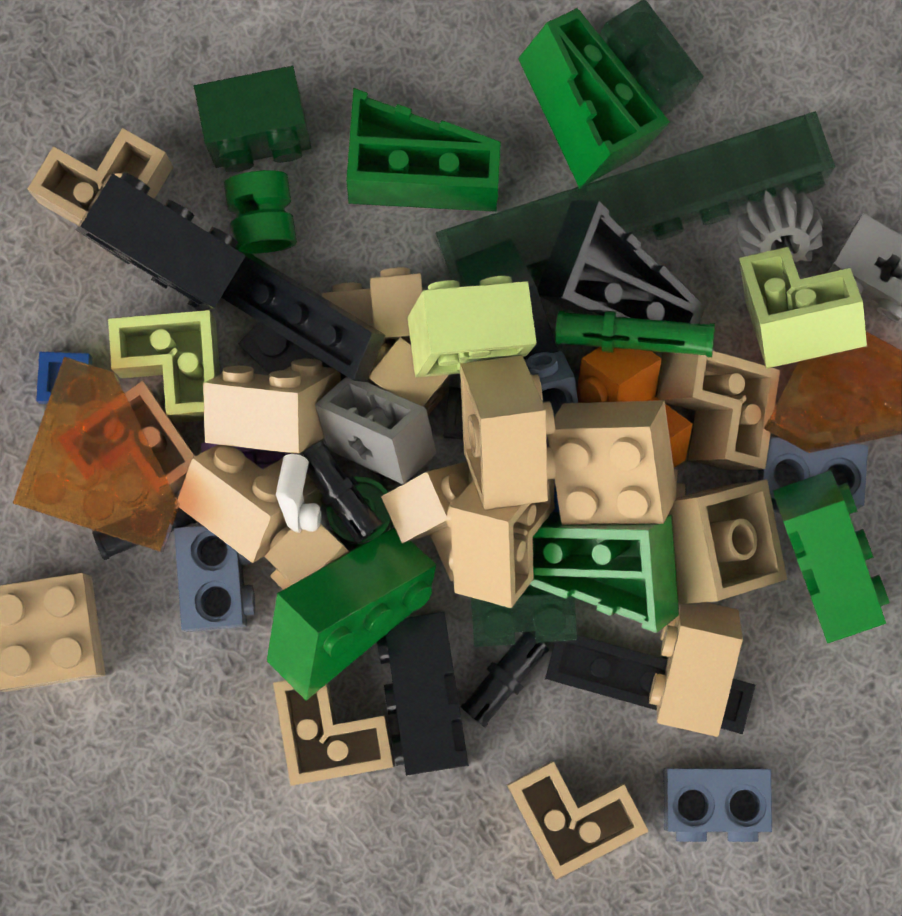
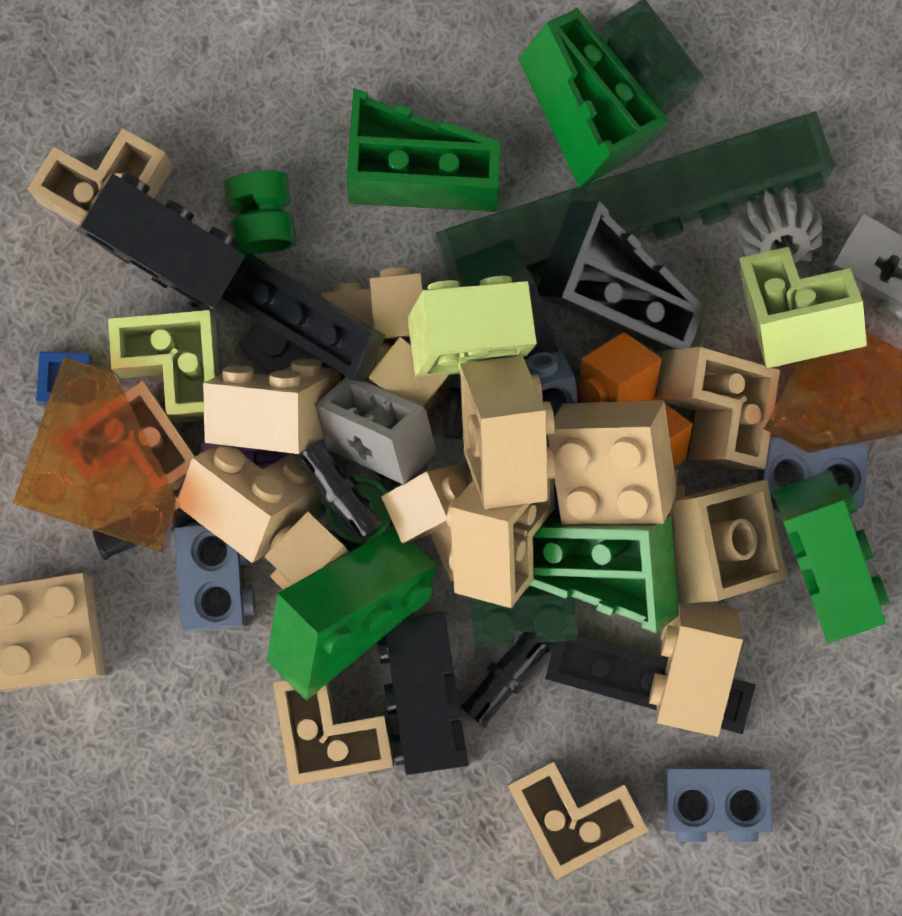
(253, 118): dark green brick -> none
(290, 495): white arm -> none
(634, 333): green pin -> none

